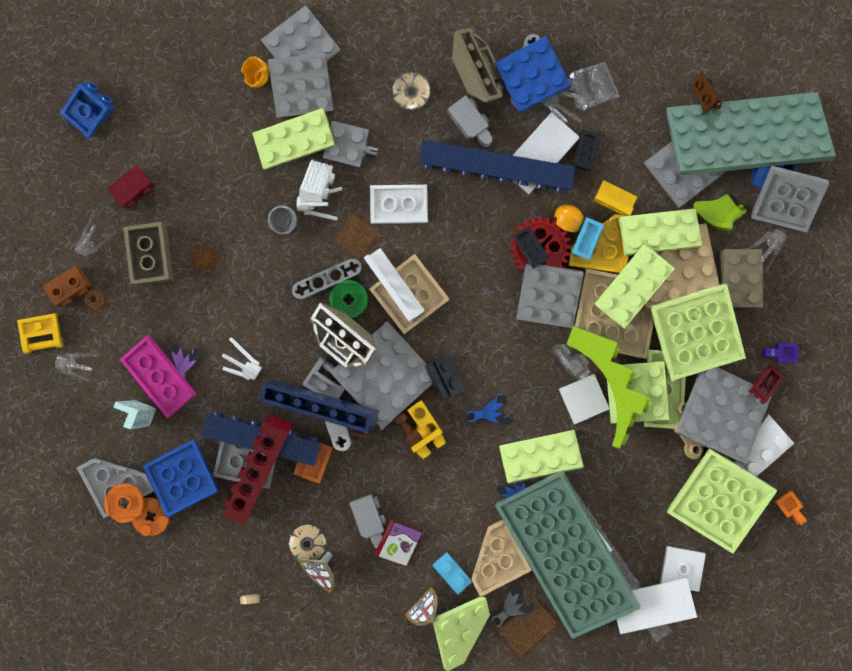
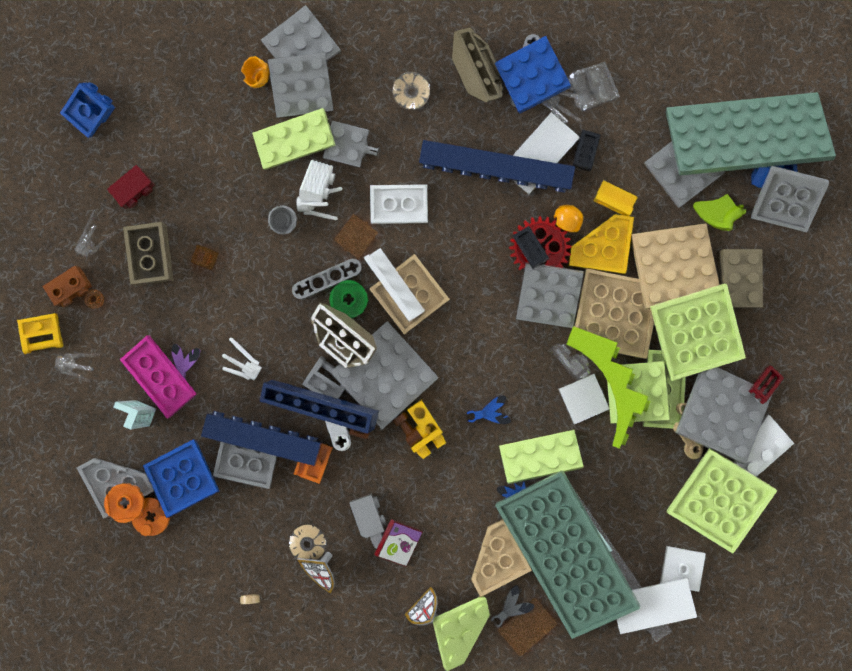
(278, 431): dark red brick -> none
(445, 377): black plate -> none
(452, 573): medium azure plate -> none
(470, 121): light grey hinge -> none
(587, 239): medium azure plate -> none
(634, 286): yellowish green plate -> none
(660, 231): yellowish green plate -> none
(706, 93): reddish brown hinge -> none
(775, 241): clear plant -> none
(784, 352): dark purple plate -> none
(790, 506): orange plate -> none

